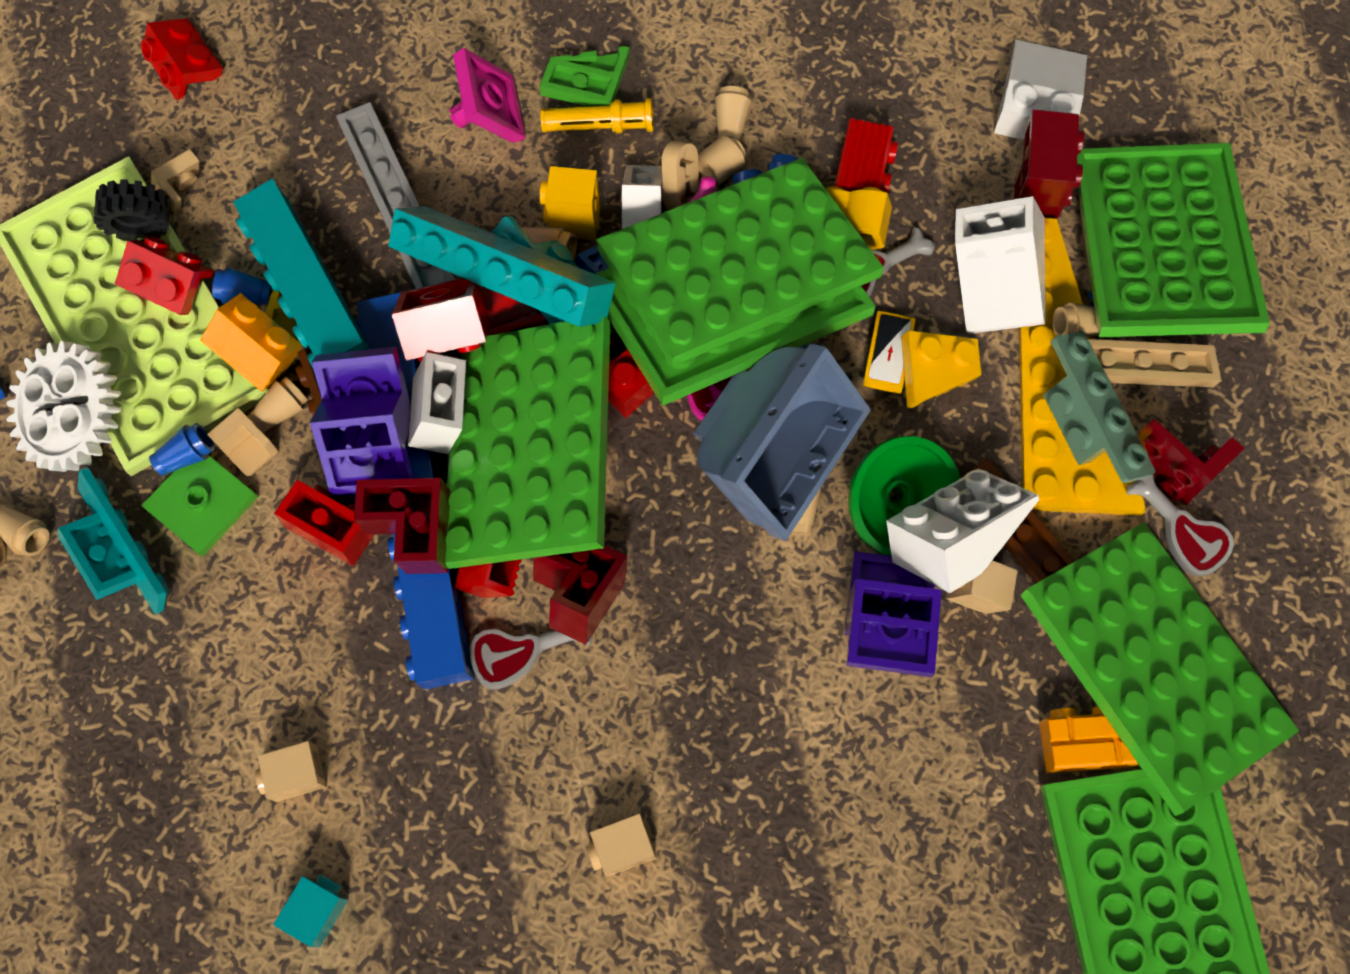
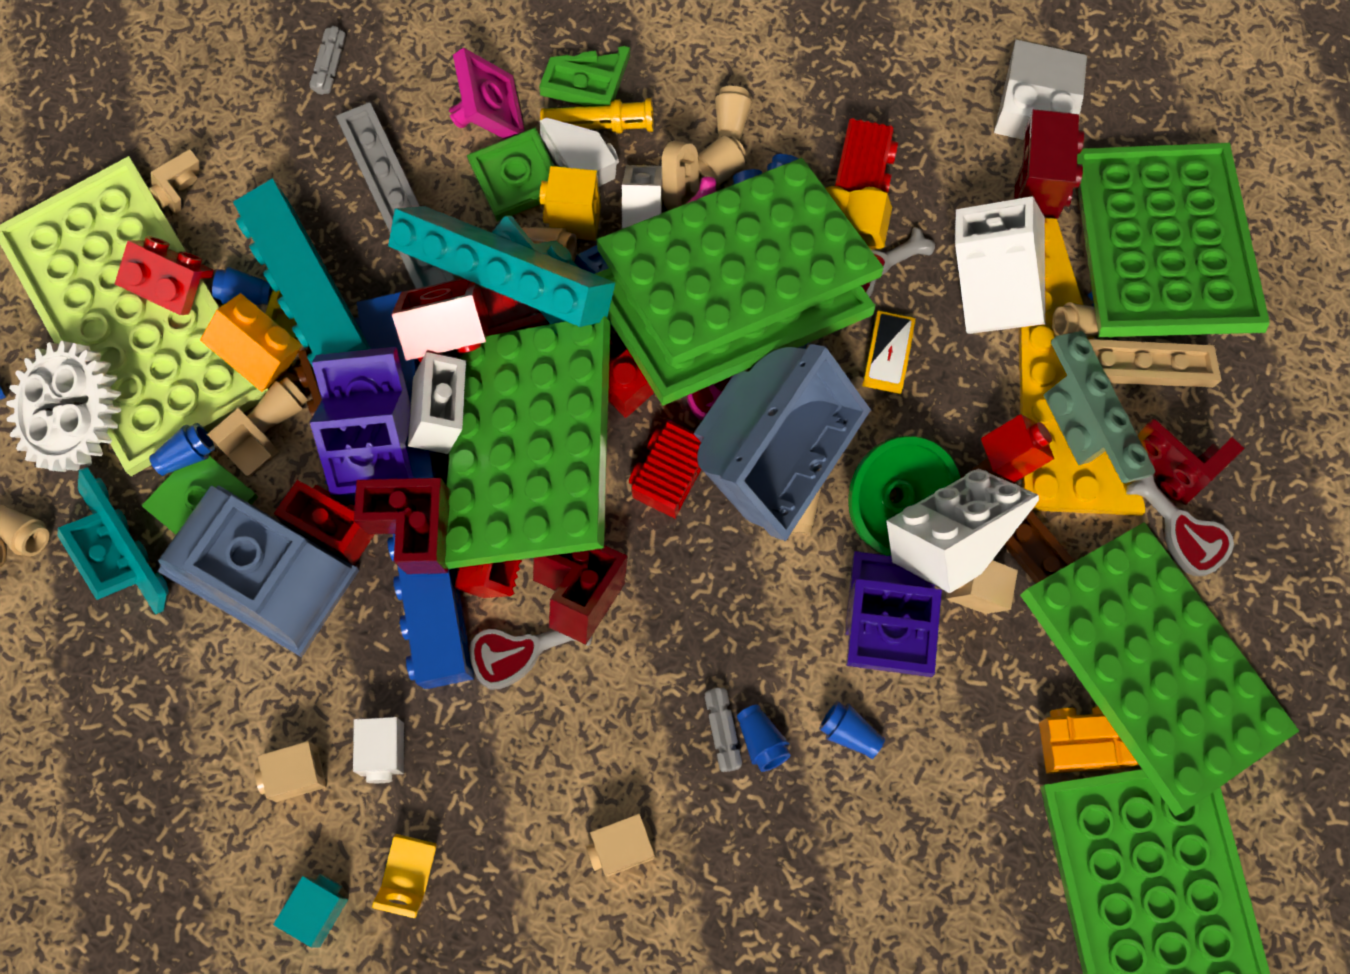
(131, 210): black tyre -> none
(179, 55): red bracket -> none
(257, 569): none -> sand blue container
(327, 60): none -> light grey axle
(378, 748): none -> white brick
(405, 875): none -> yellow bracket
(512, 172): none -> bright green plate
(578, 148): none -> white slope
(669, 469): none -> red brick
(723, 729): none -> light grey axle
(763, 740): none -> blue cone
(851, 730): none -> blue cone
(937, 364): yellow wing -> none
(1018, 447): none -> red brick

